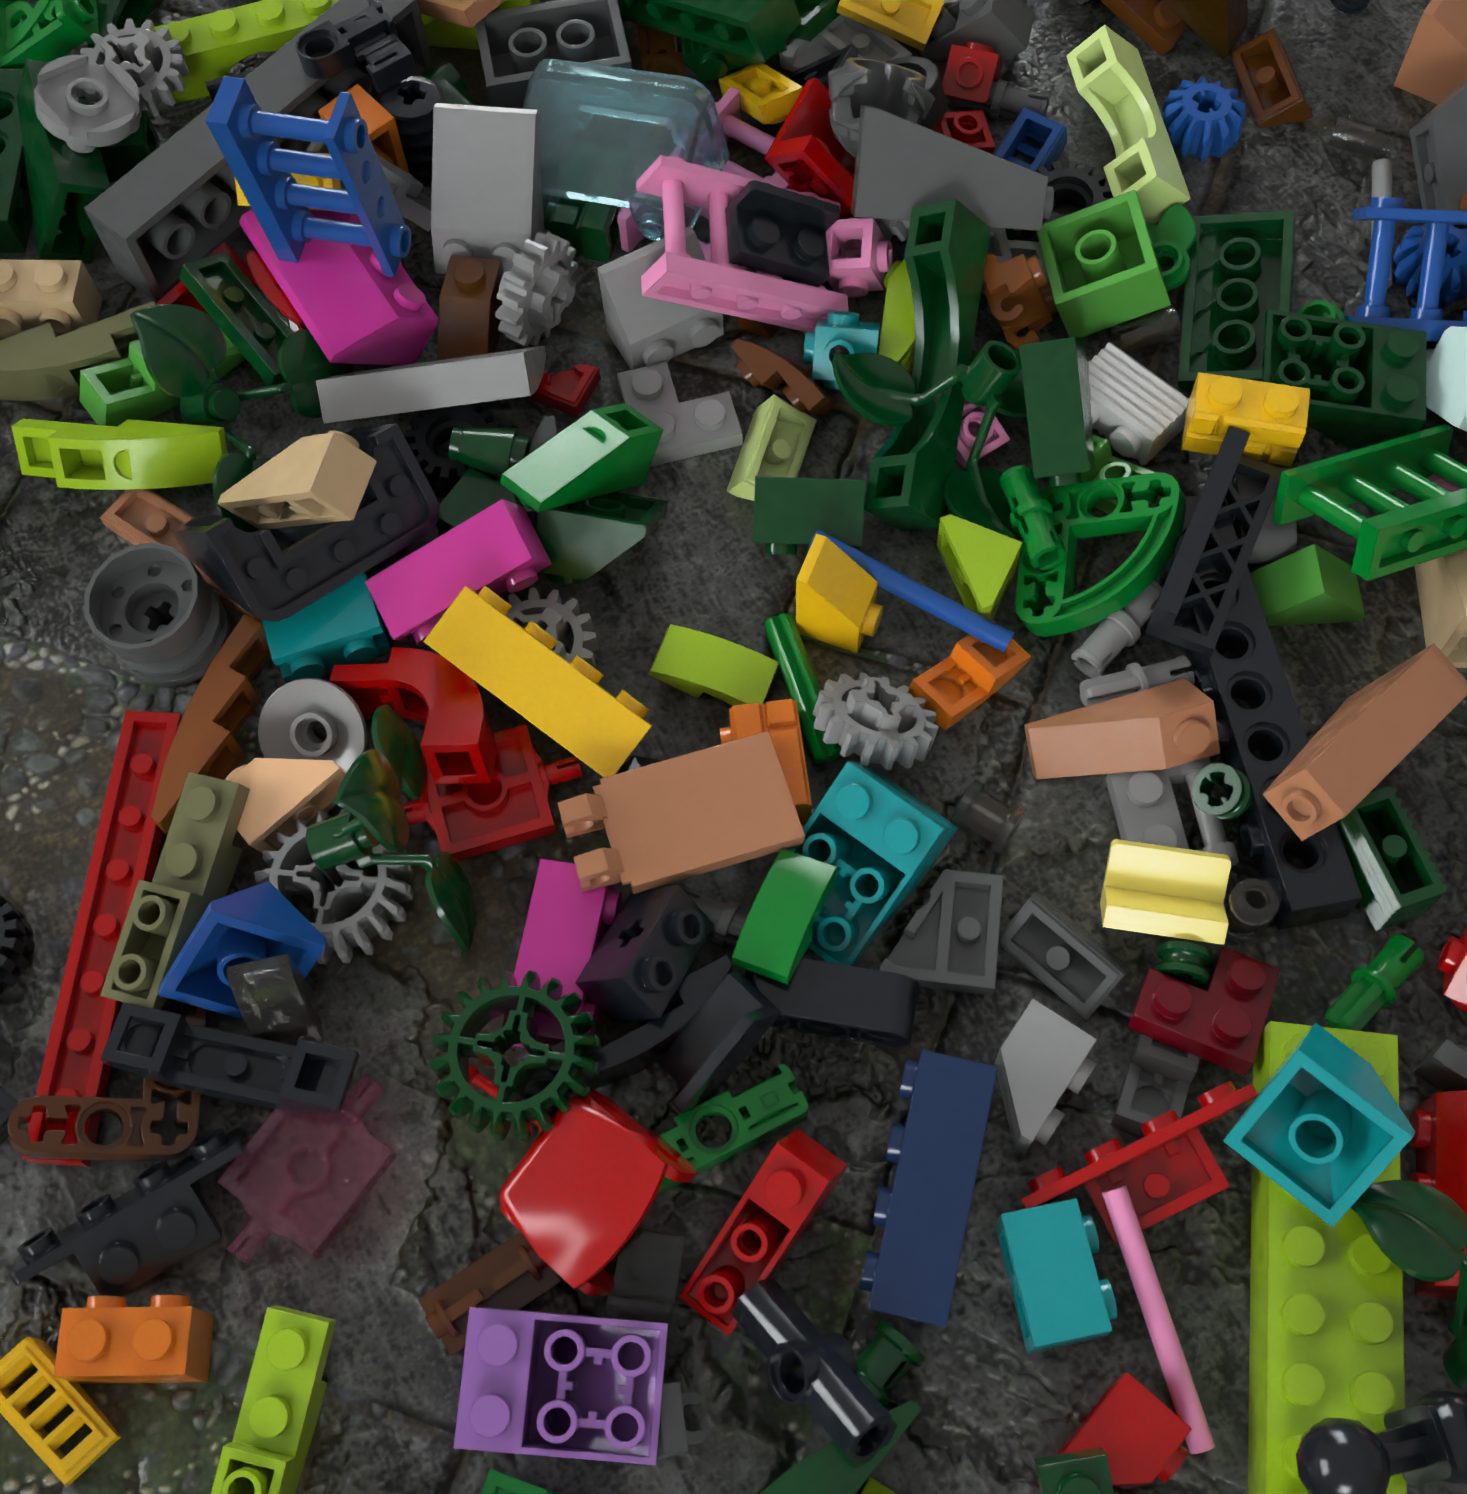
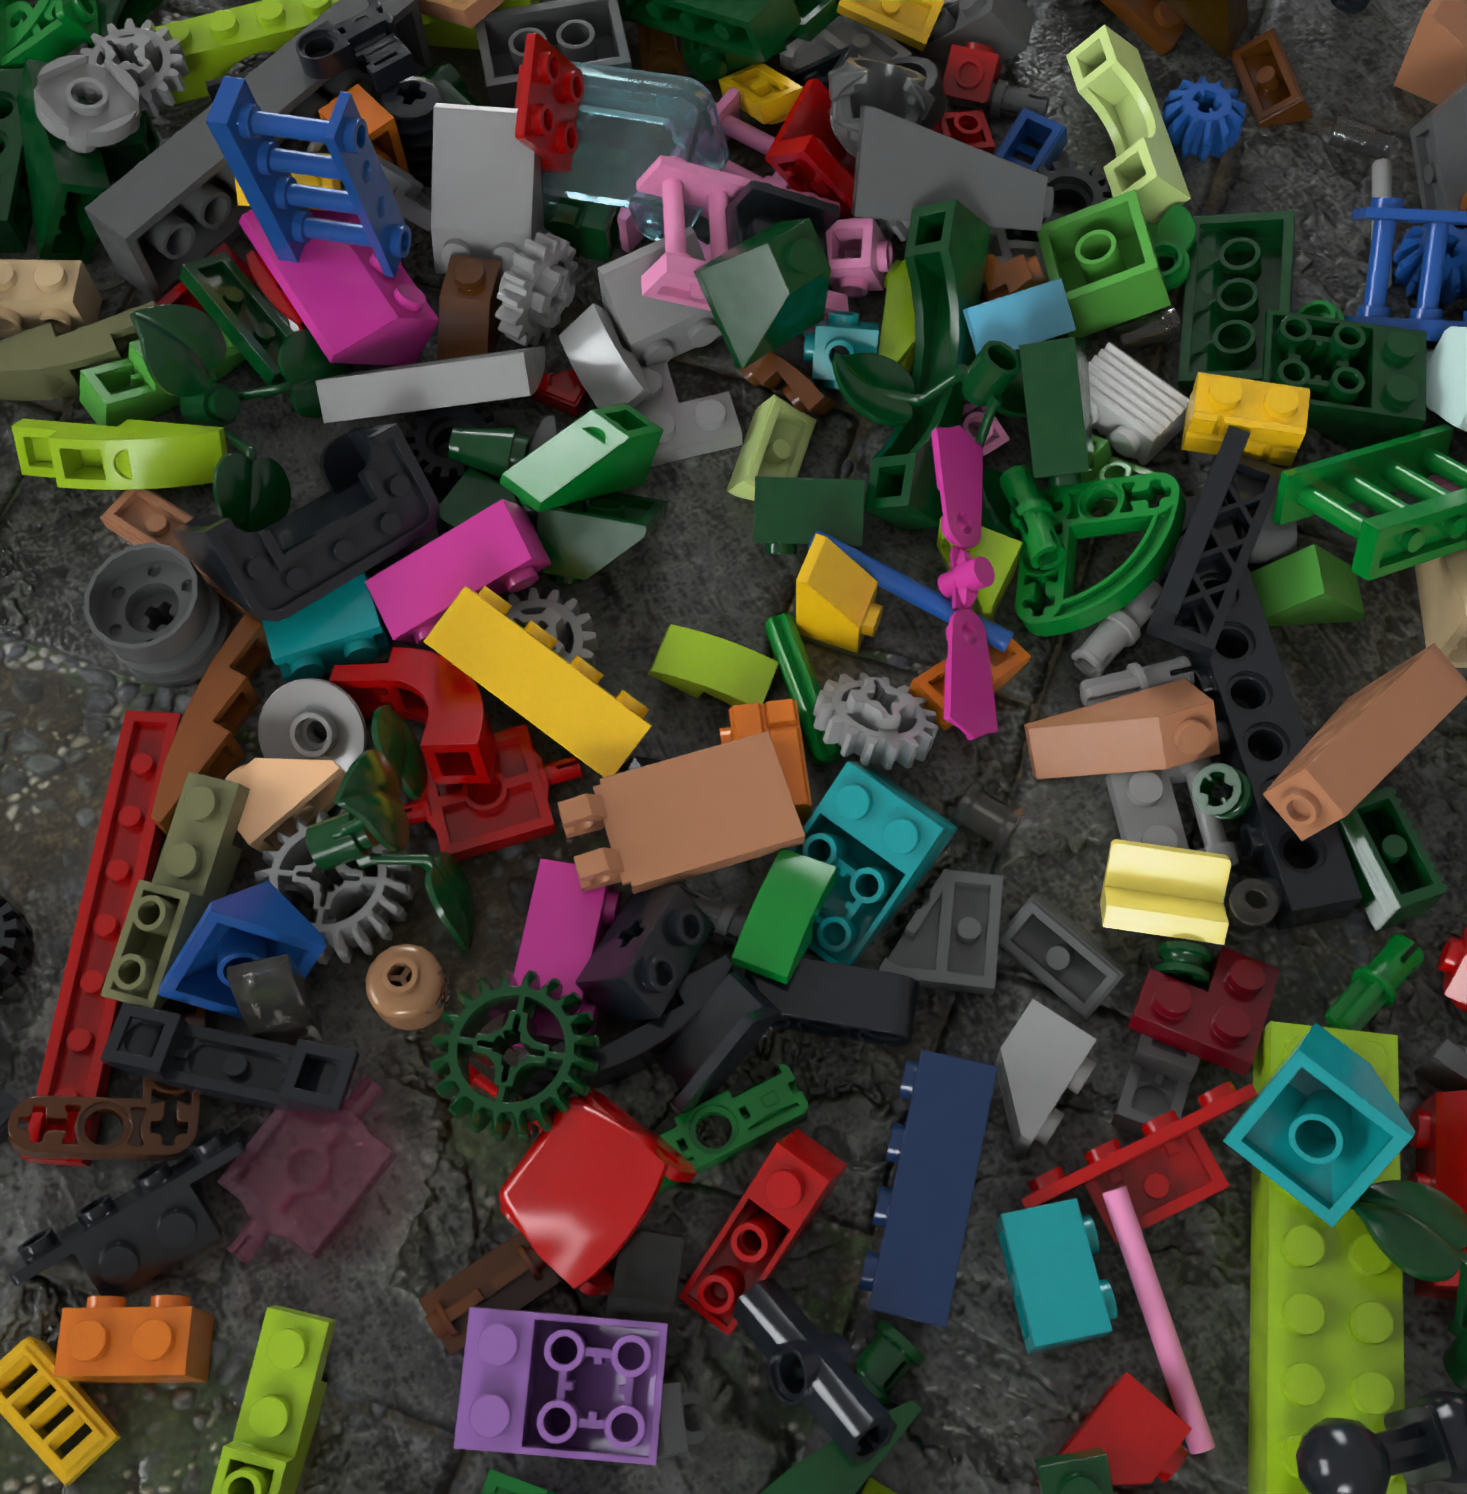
(305, 484): tan slope -> none
(407, 987): none -> medium nougat head
(548, 104): none -> red bracket
(601, 363): none -> light grey slope
(767, 289): none -> dark green slope
(968, 675): none -> dark pink piece
(1021, 317): none -> medium azure slope

